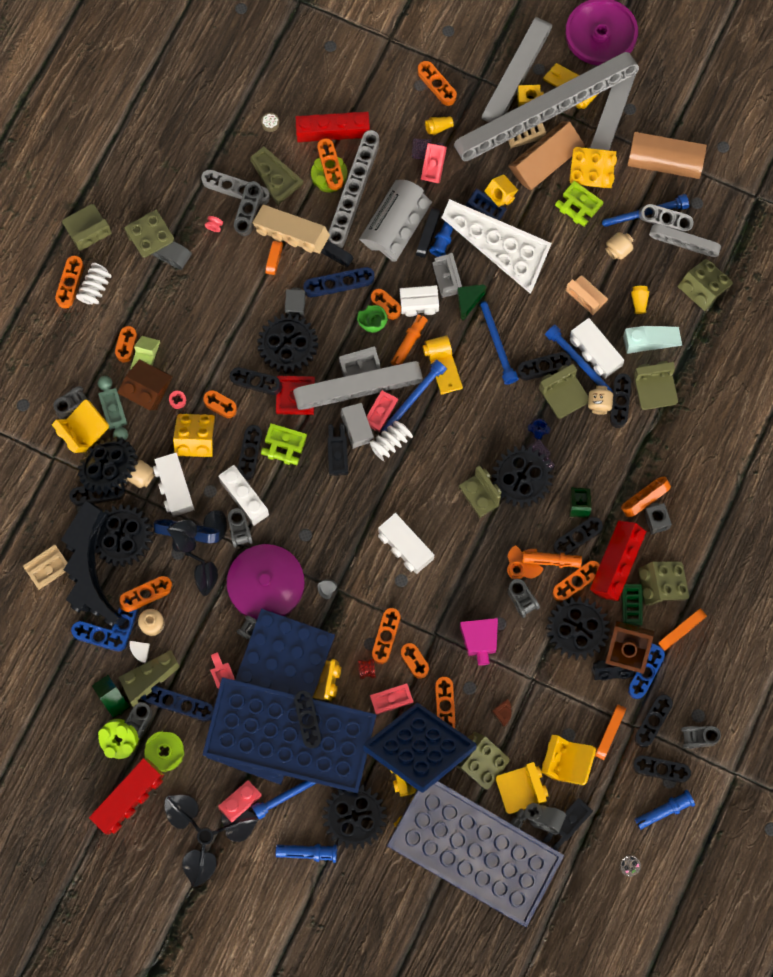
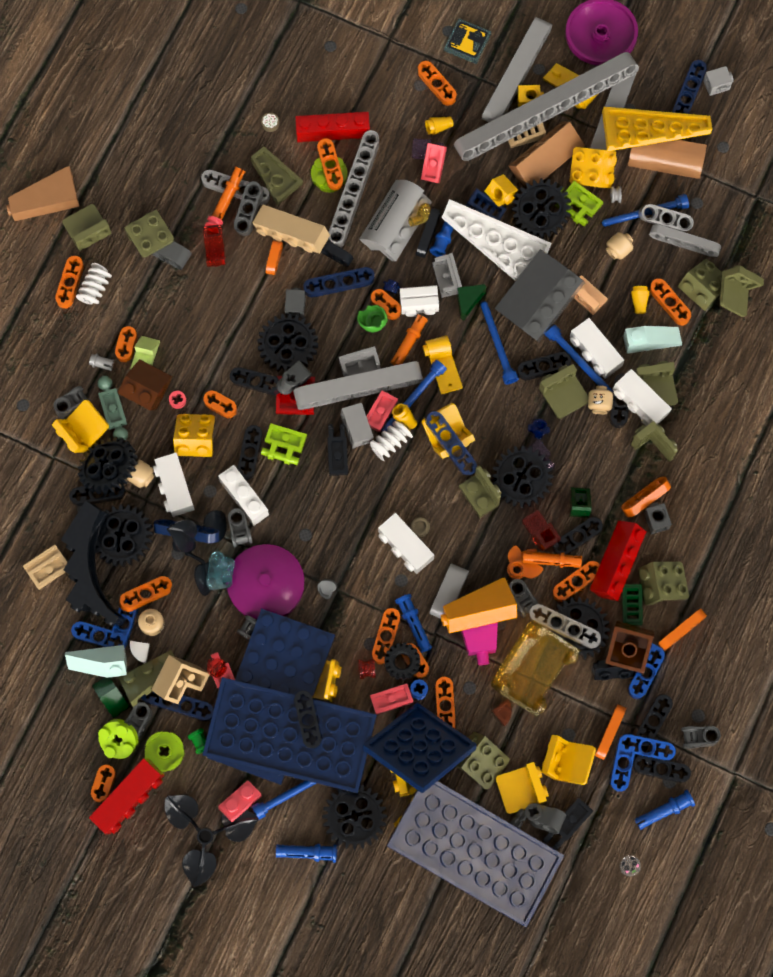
(45, 196): none -> medium nougat slope
(98, 782): none -> orange beam
(99, 661): none -> light aqua slope
(101, 362): none -> light grey pin
(176, 677): none -> tan brick
(198, 739): none -> green bush
(214, 245): none -> clear red brick
(216, 667): none -> clear red plate
(220, 573): none -> clear light blue piece
(229, 191): none -> orange pin
(293, 378): none -> dark grey piece
(391, 286): none -> clear blue plate
(404, 415): none -> yellow cone
(407, 672): none -> black tyre
(410, 613): none -> blue pin
(420, 527): none -> dark tan tile
(422, 215): none -> clear yellow arm
(422, 684): none -> blue bush
(449, 589): none -> light grey beam
(453, 441): none -> dark blue beam
(455, 421): none -> yellow bracket
(467, 41): none -> tile
(482, 607): none -> light orange slope
(530, 197): none -> black gear
(533, 667): none -> clear yellow windscreen
(540, 295): none -> dark grey slope
(542, 534): none -> clear red brick
(566, 623): none -> light grey beam
(615, 194): none -> light grey bush
(629, 753): none -> blue beam
(637, 127): none -> yellow wing
(641, 398): none -> white brick
(656, 434): none -> olive bracket
(669, 309): none -> orange beam
(690, 92): none -> dark blue beam
(718, 80): none -> light grey brick
(735, 289): none -> olive bracket

